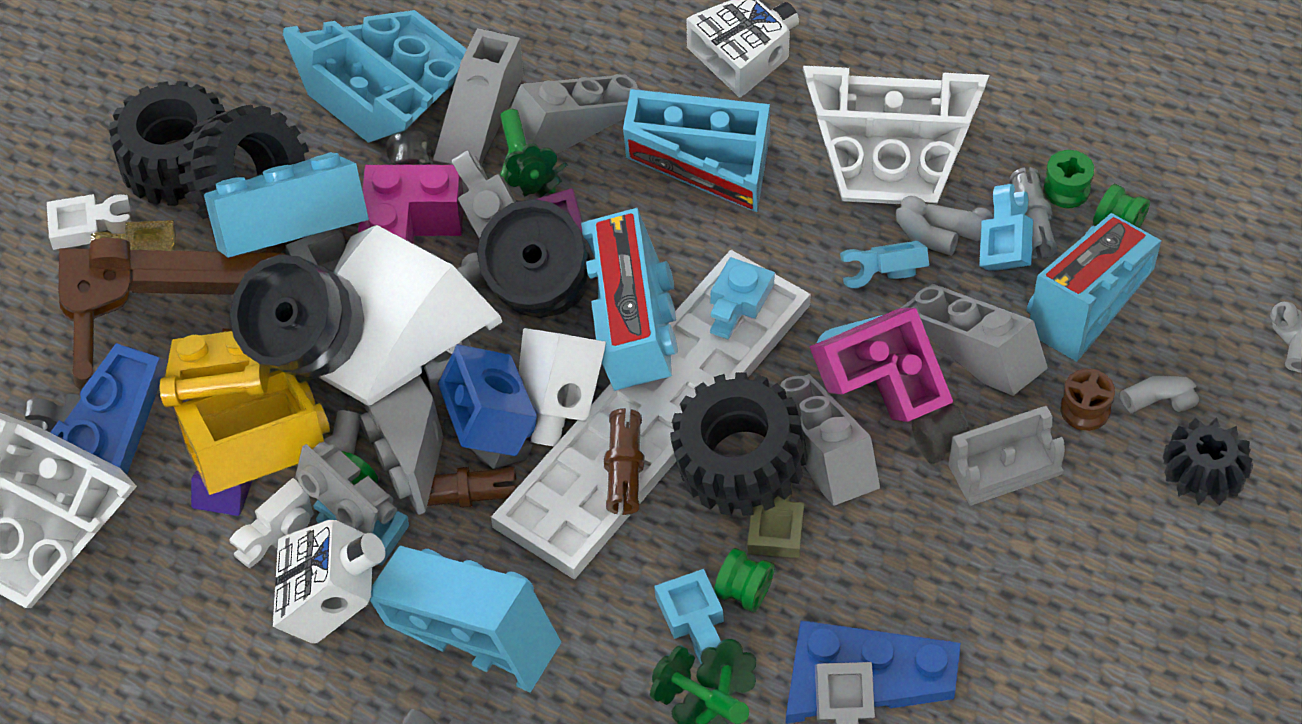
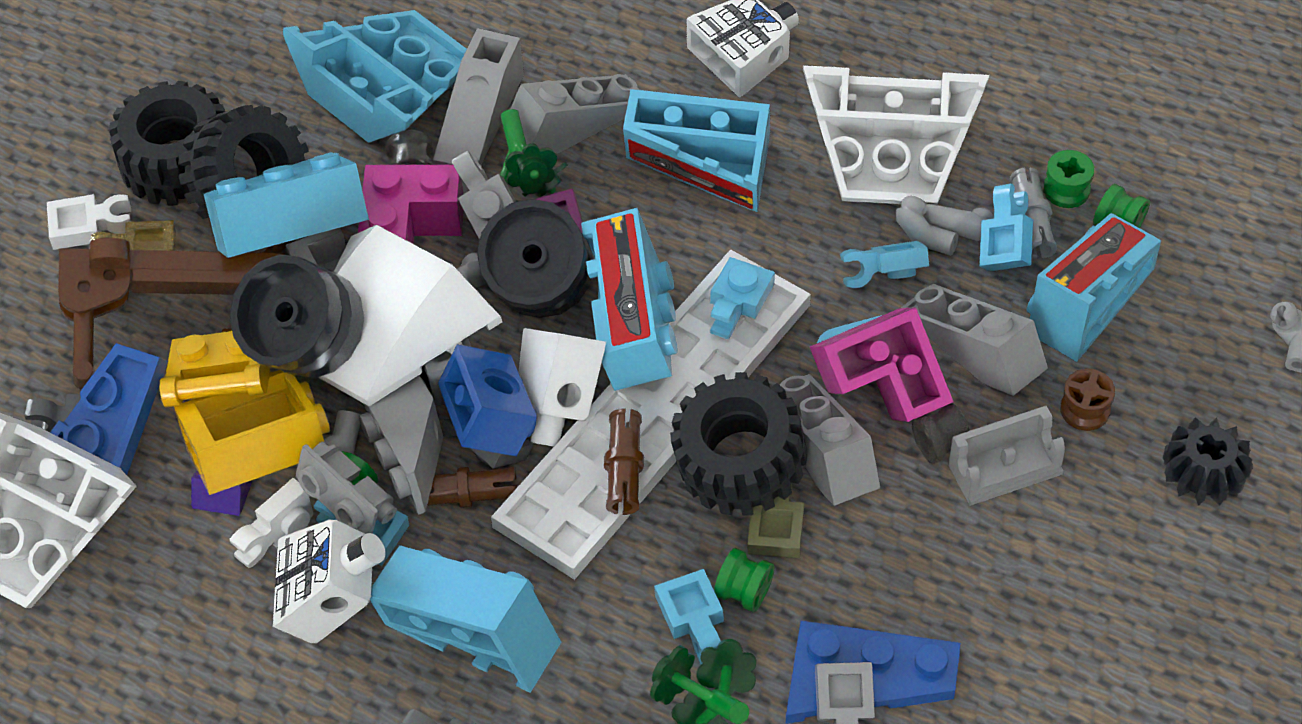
(1155, 388): light grey arm -> none

